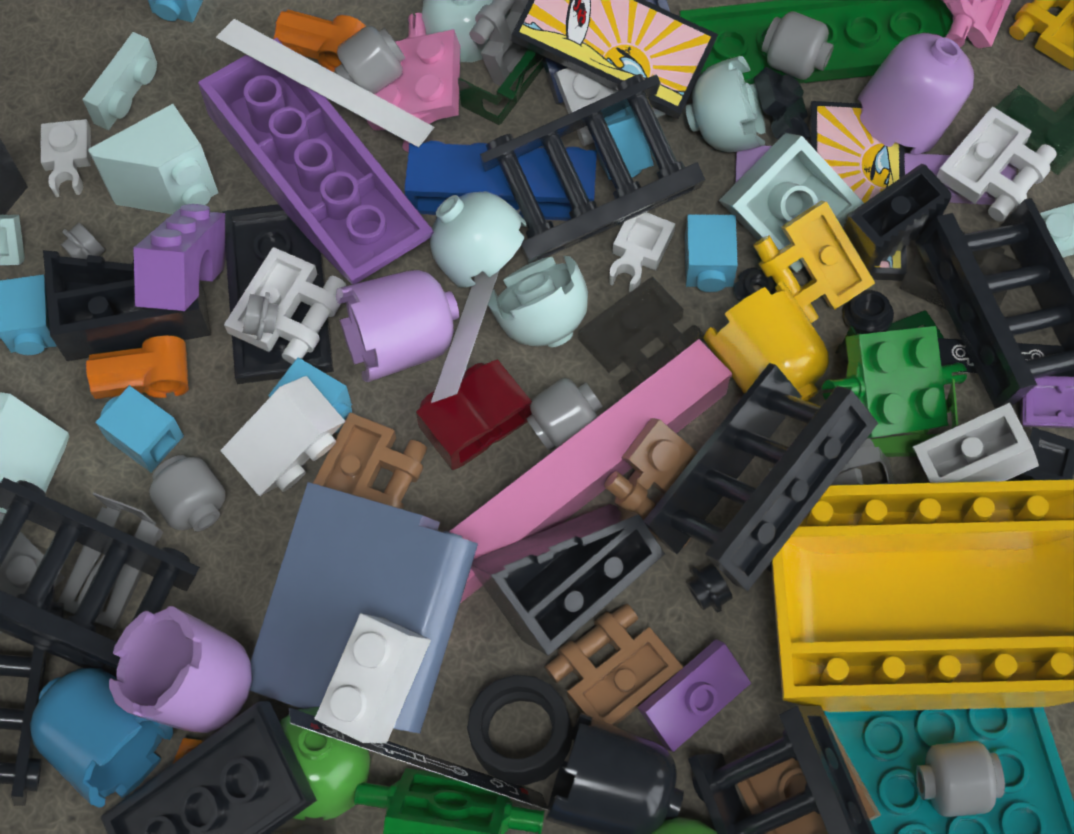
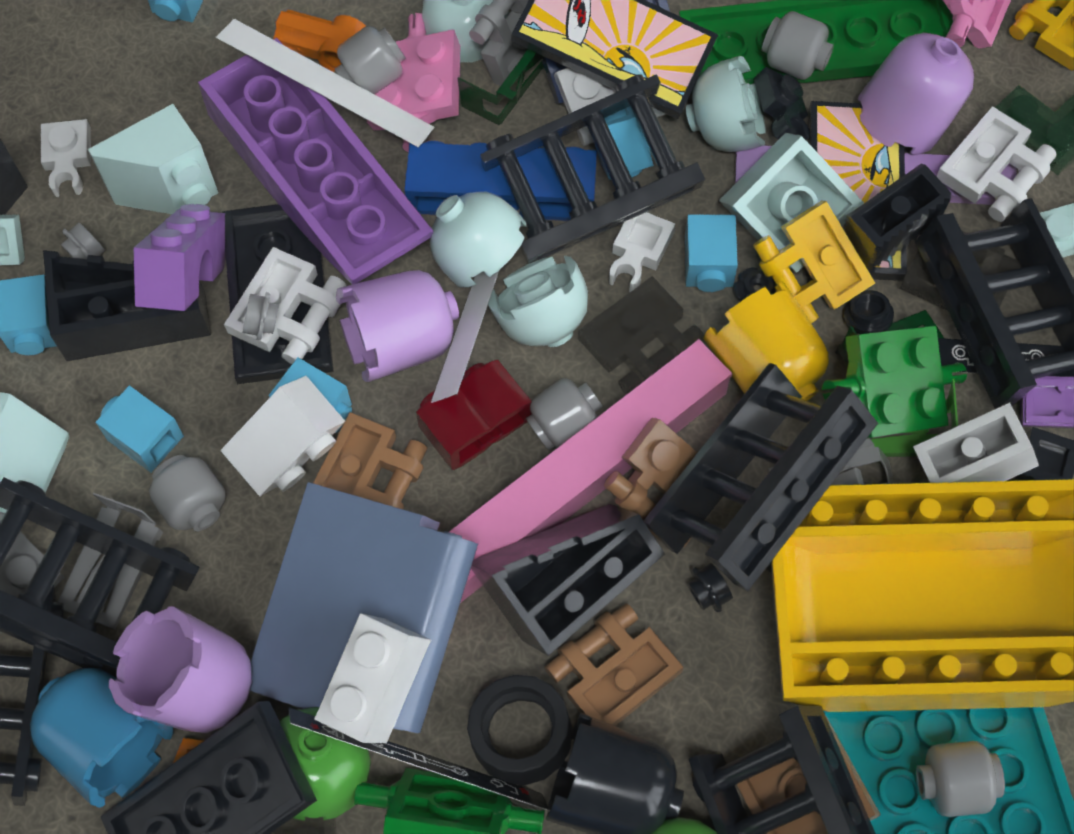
(120, 81): light aqua plate -> none
(152, 370): orange piece -> none
(694, 695): medium lavender plate -> none

